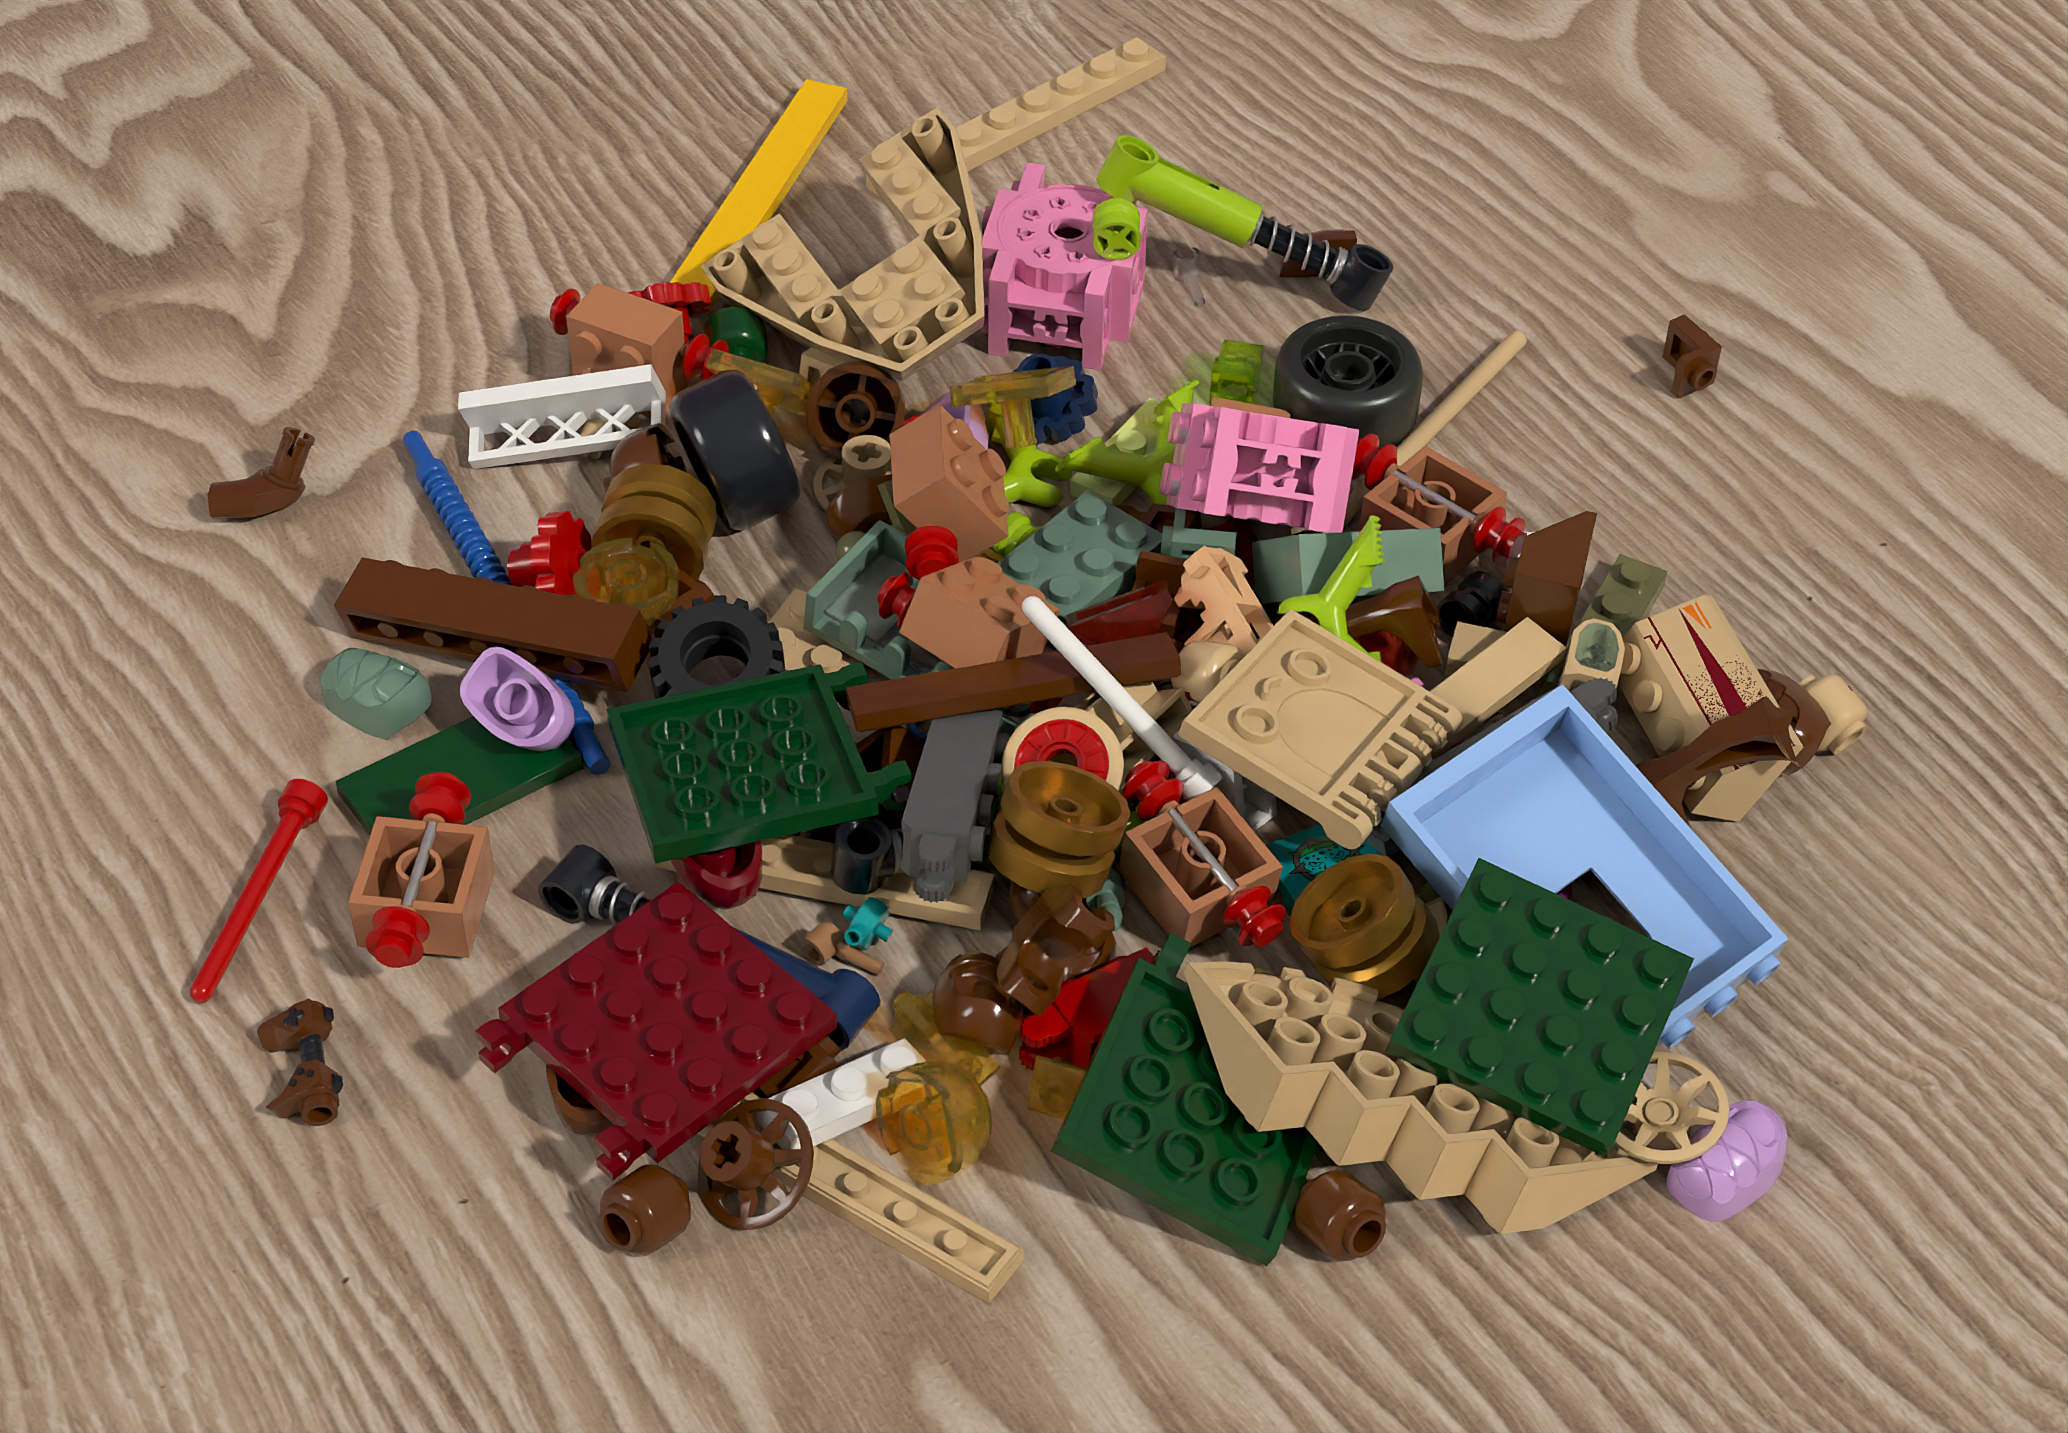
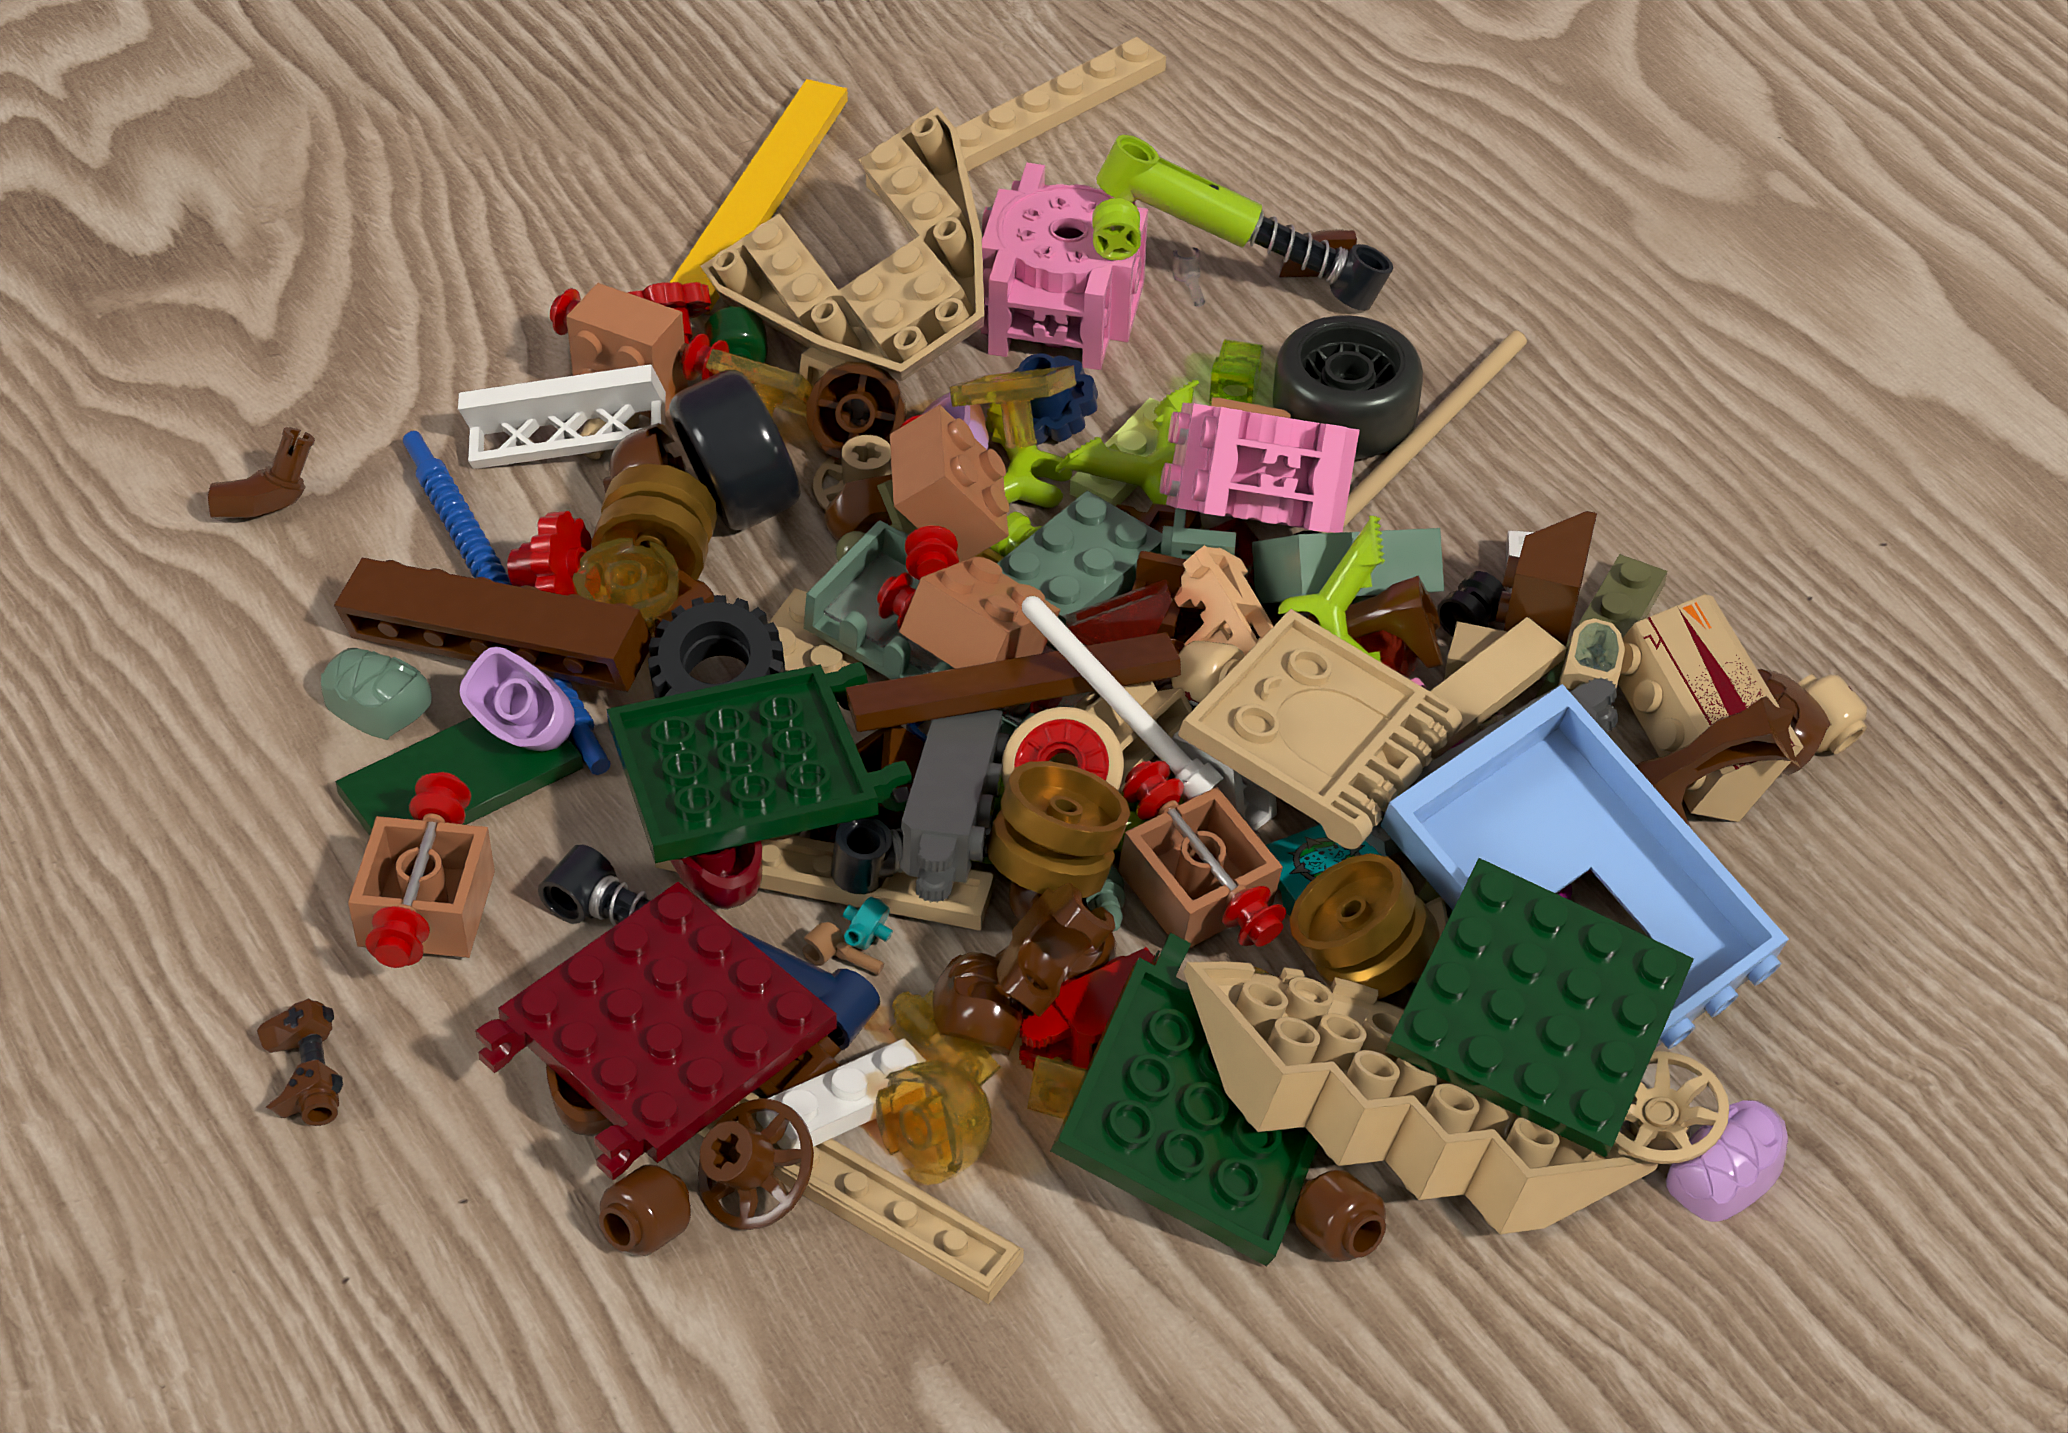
(298, 808): red piece -> none
(1437, 494): nougat brick -> none
(1692, 355): reddish brown bracket -> none

